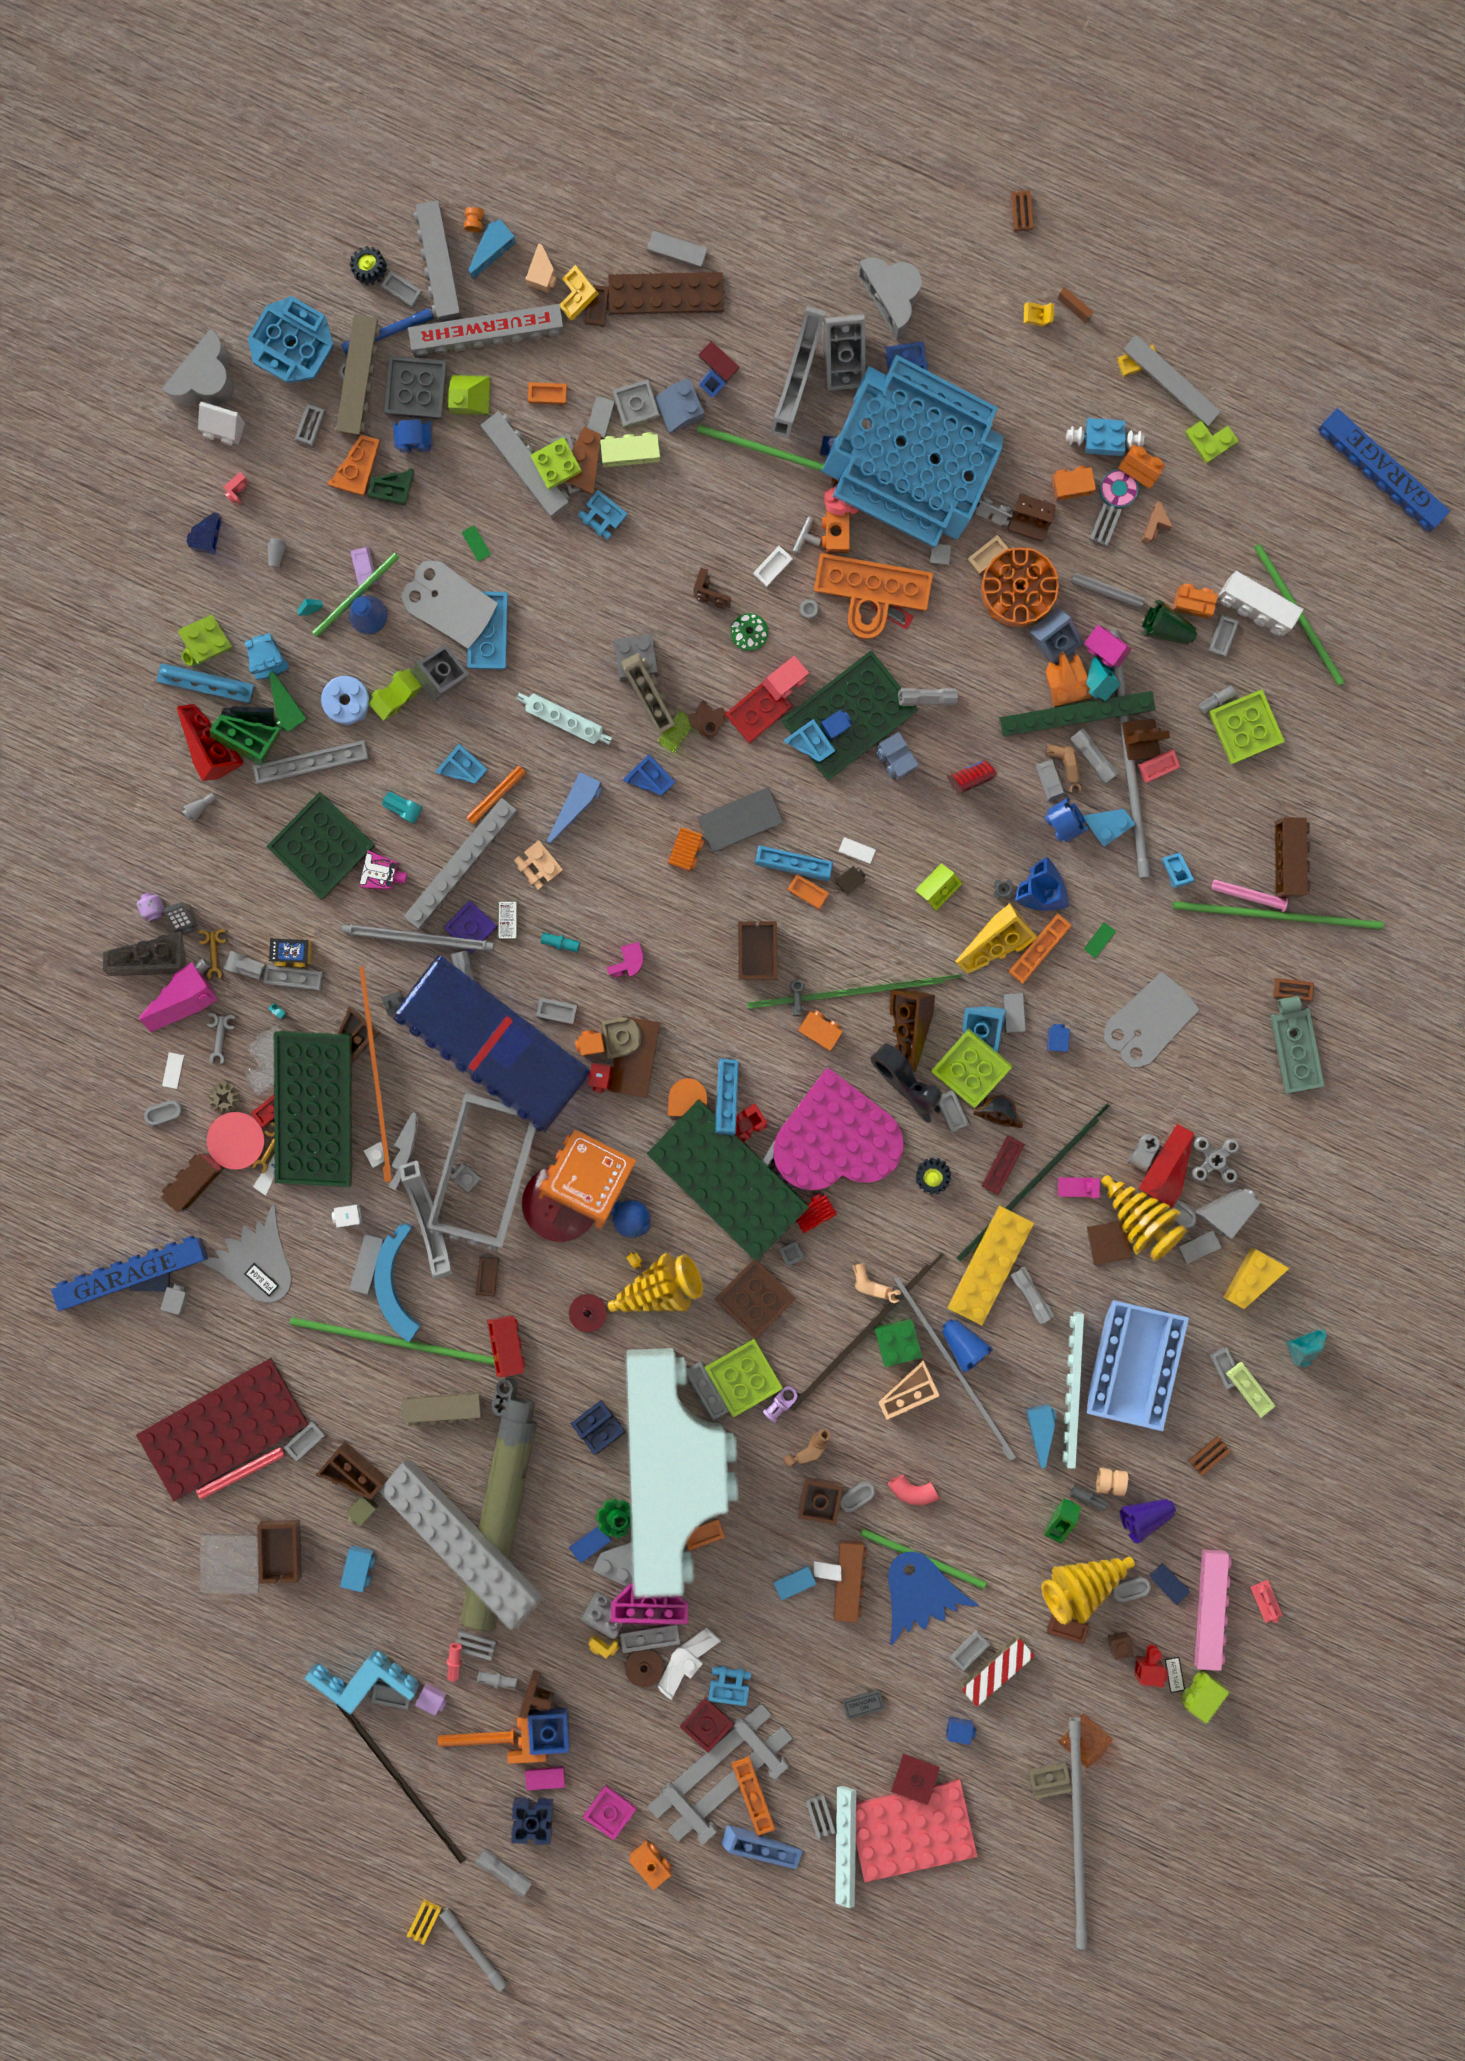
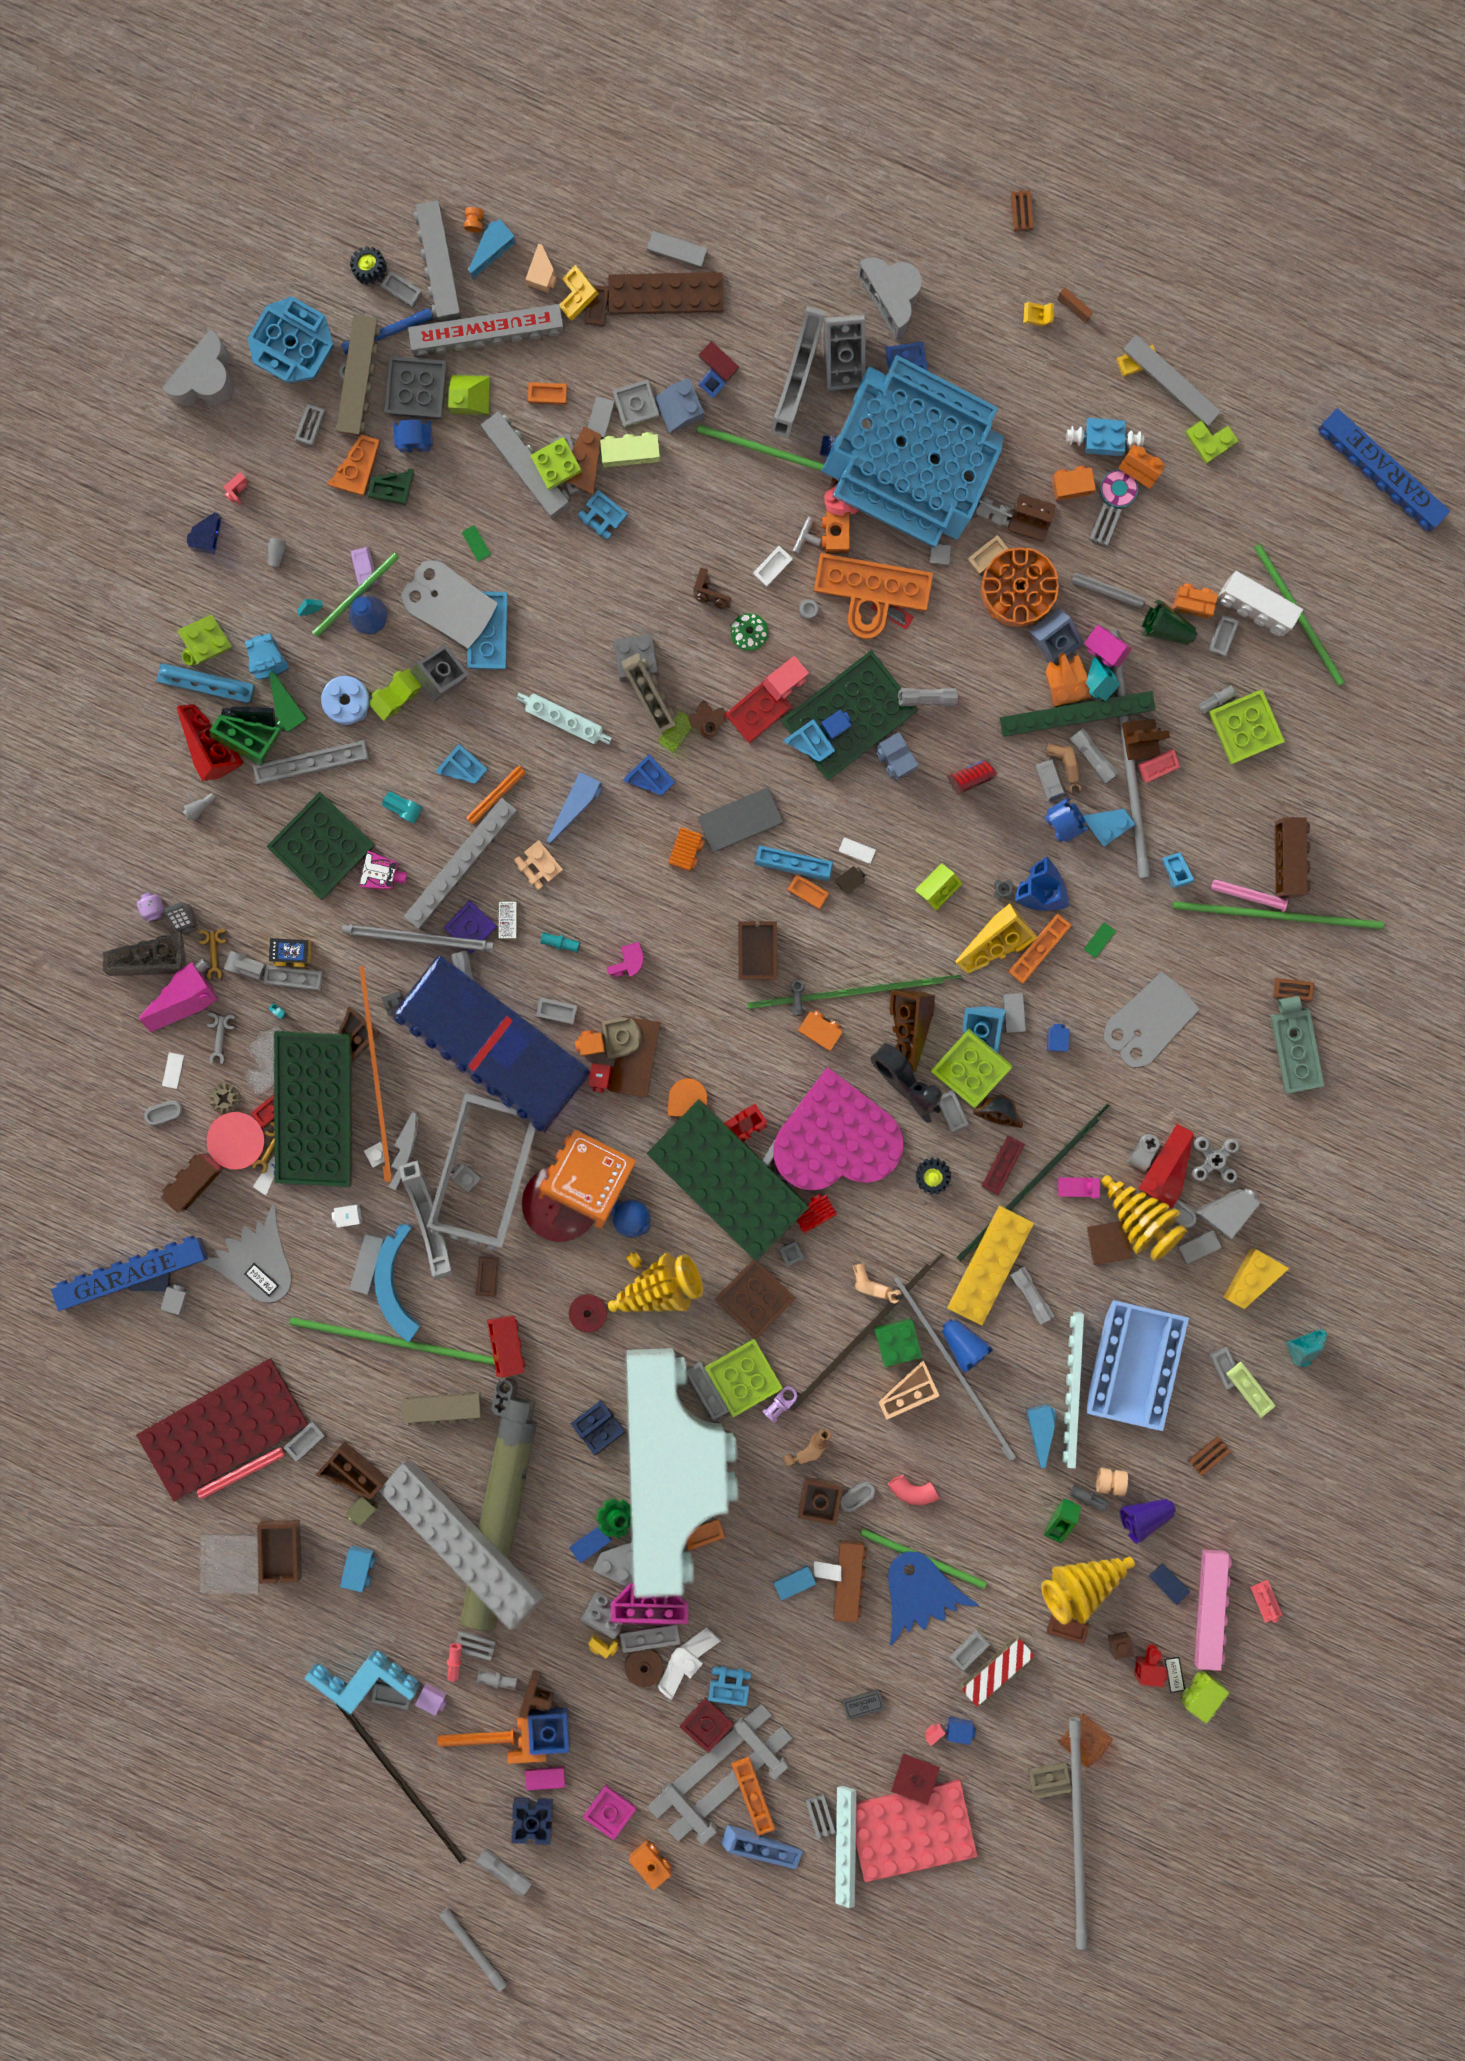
(220, 424): white slope -> none
(416, 1936): yellow tile -> none
(726, 1097): dark azure tile -> none
(934, 1733): none -> coral plate
(1131, 1589): light grey tile -> none
(1157, 519): nougat slope -> none

